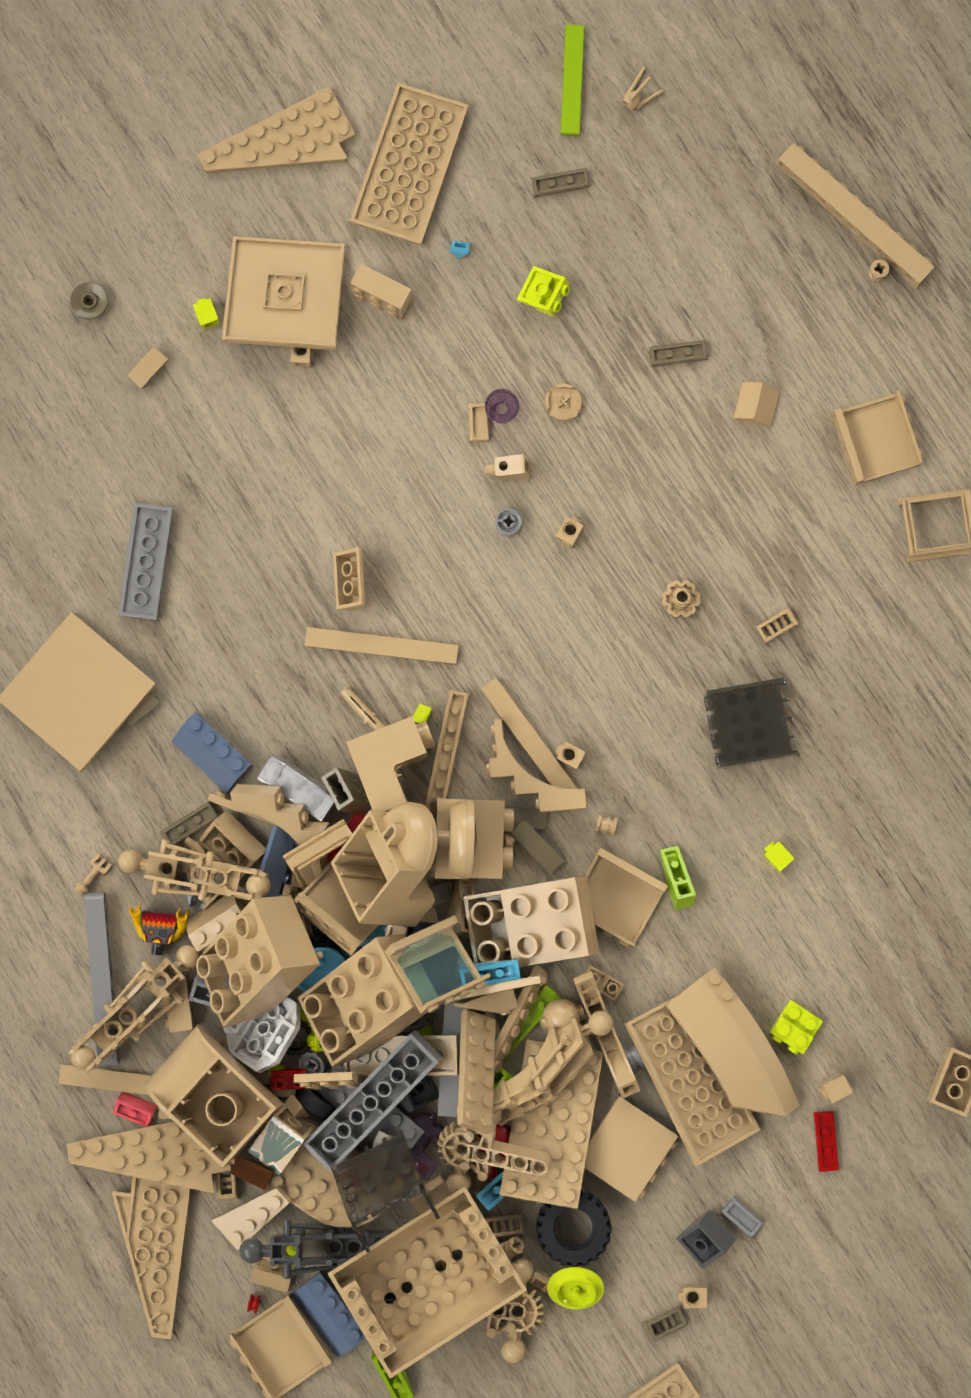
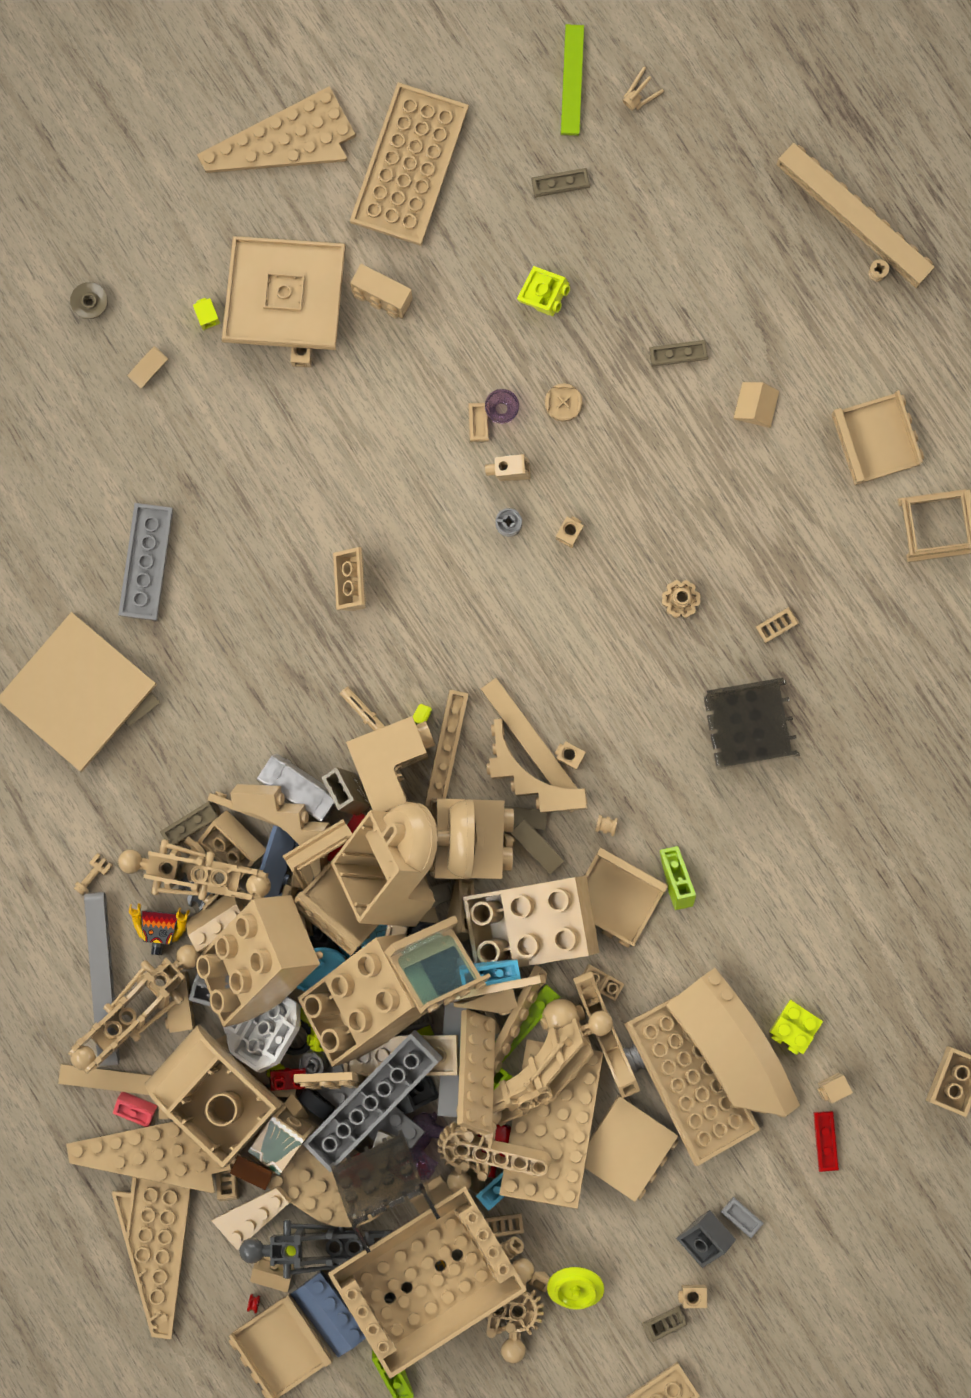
(211, 752): sand blue slope -> none
(381, 645): tan tile -> none
(459, 248): medium azure slope -> none
(578, 1254): black tyre -> none
(777, 855): neon yellow brick -> none

